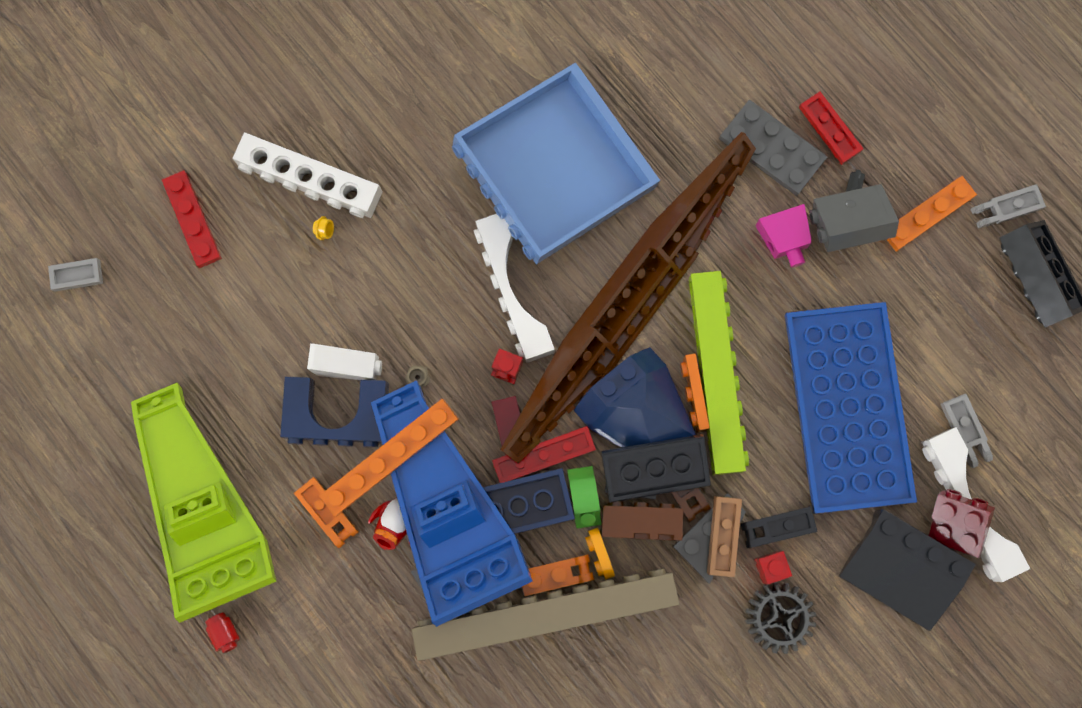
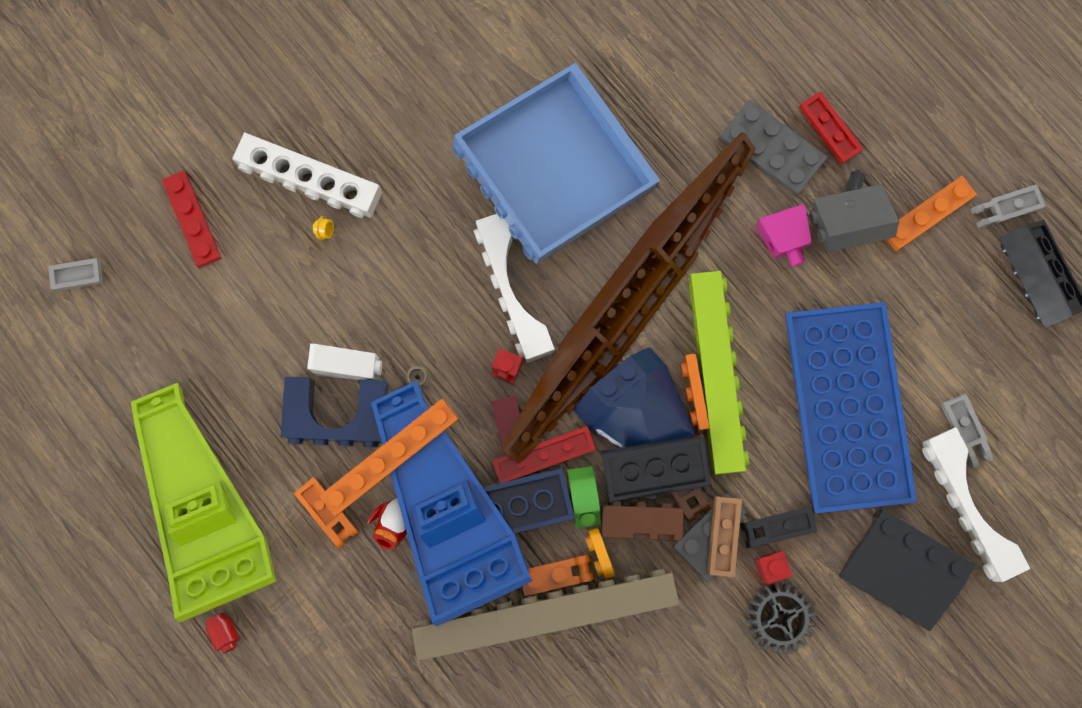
(961, 522): plate -> none

